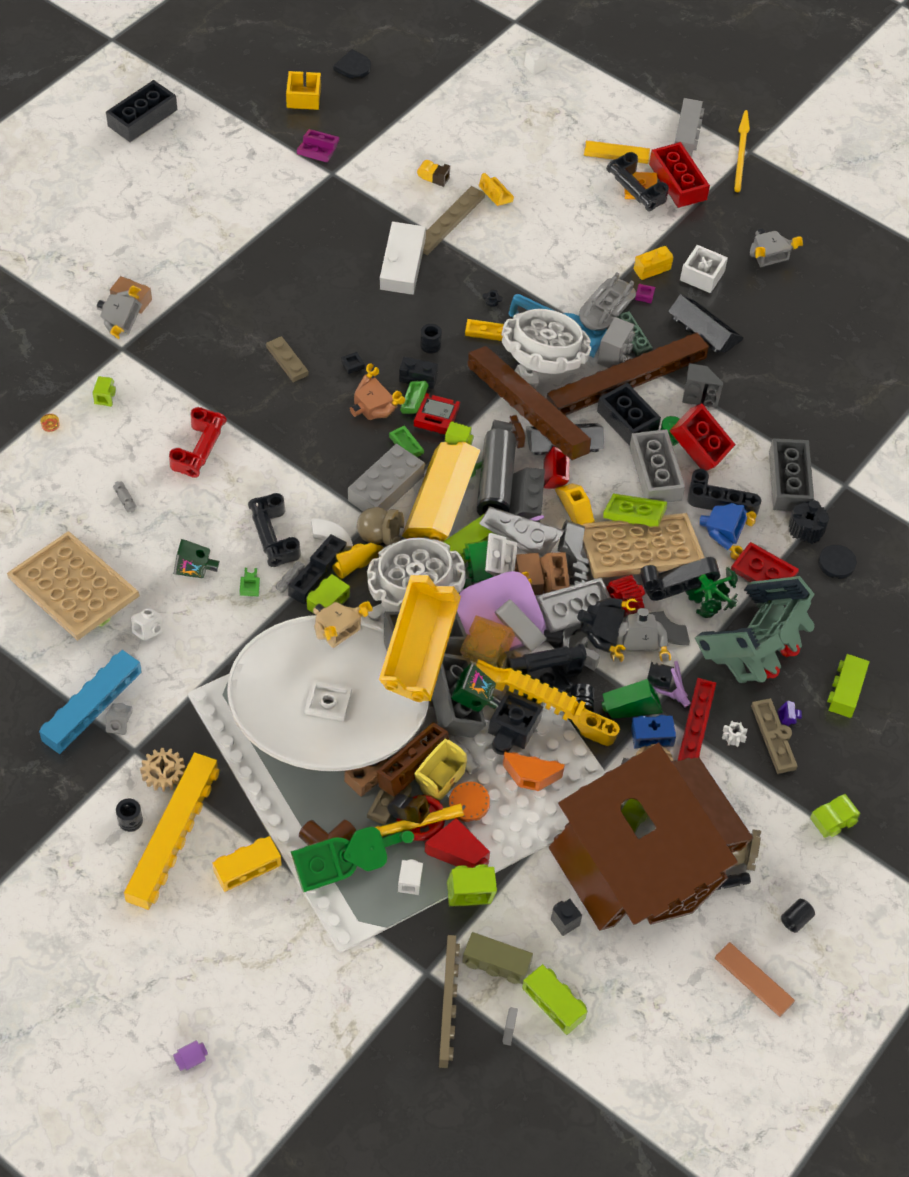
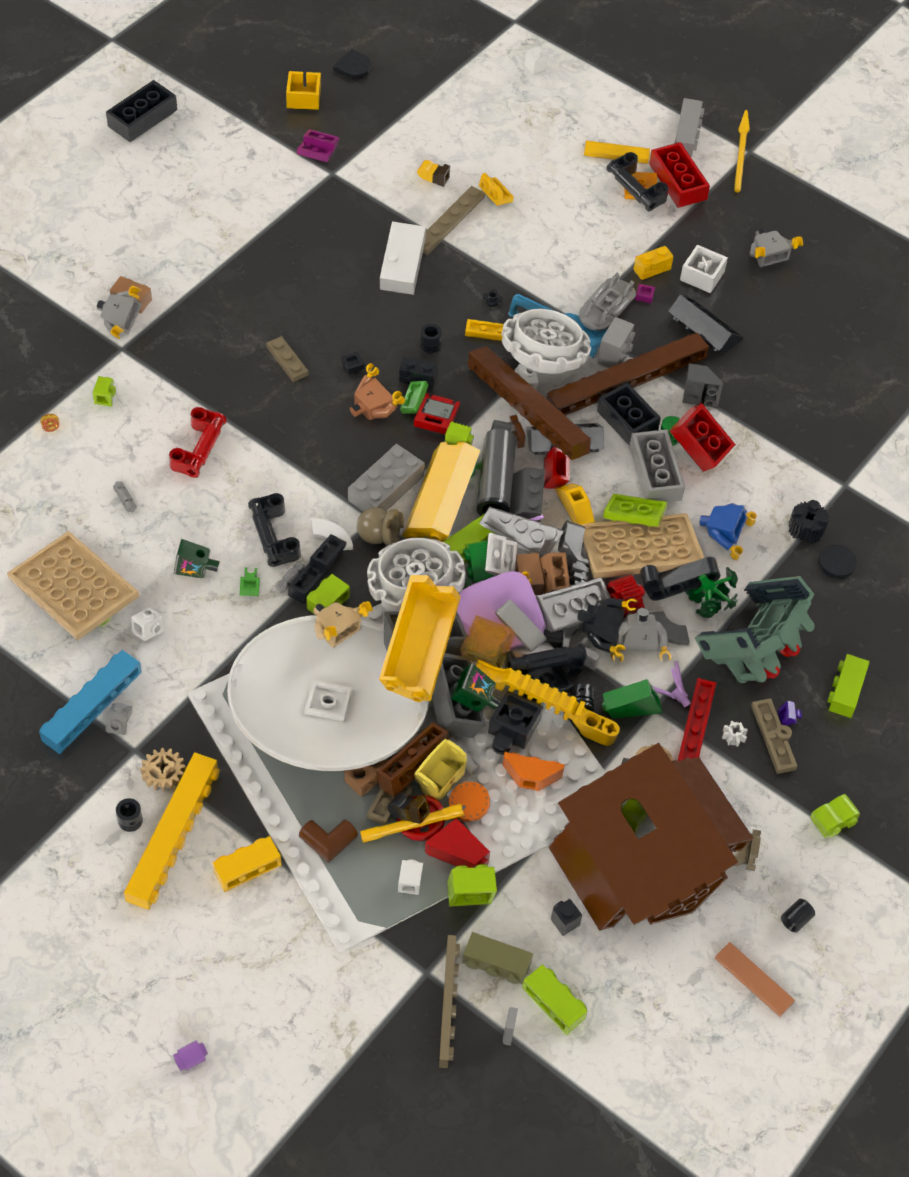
(323, 862): green plate -> none
(357, 557): yellow panel -> none
(406, 440): bright green plate -> none
(640, 342): sand green tile -> none
(653, 730): blue brick -> none
(660, 675): black piece -> none
(708, 496): black beam -> none
(736, 880): black axle -> none
(760, 565): red plate -> none
(790, 473): dark grey brick -> none

